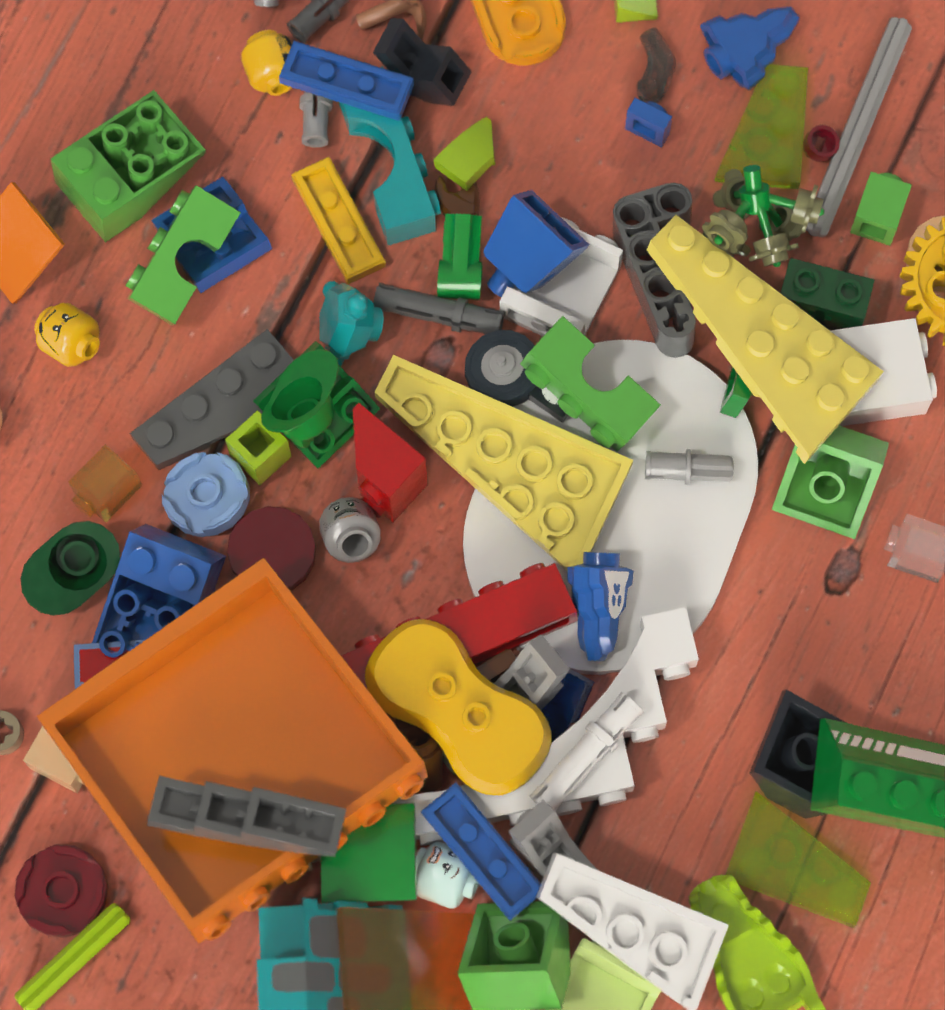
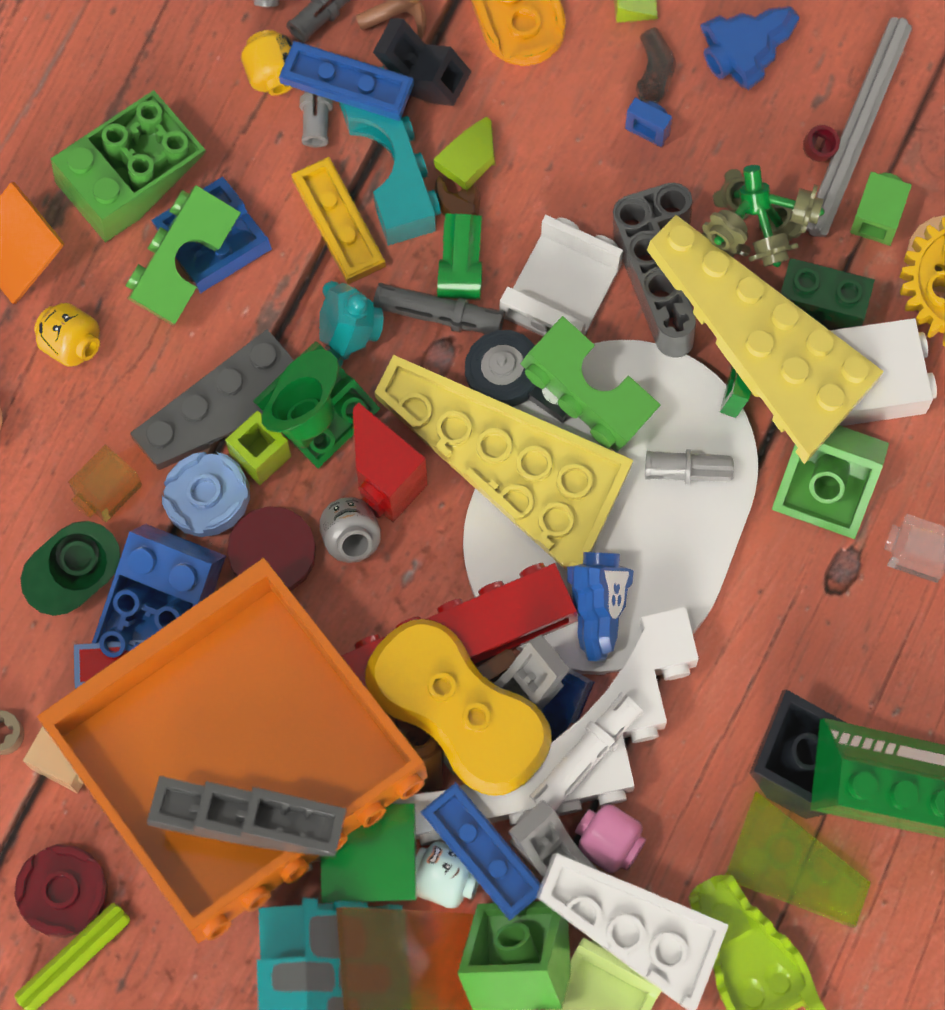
(530, 245): blue torso -> none
(610, 838): none -> bright pink head
(772, 129): clear neon green wing -> none

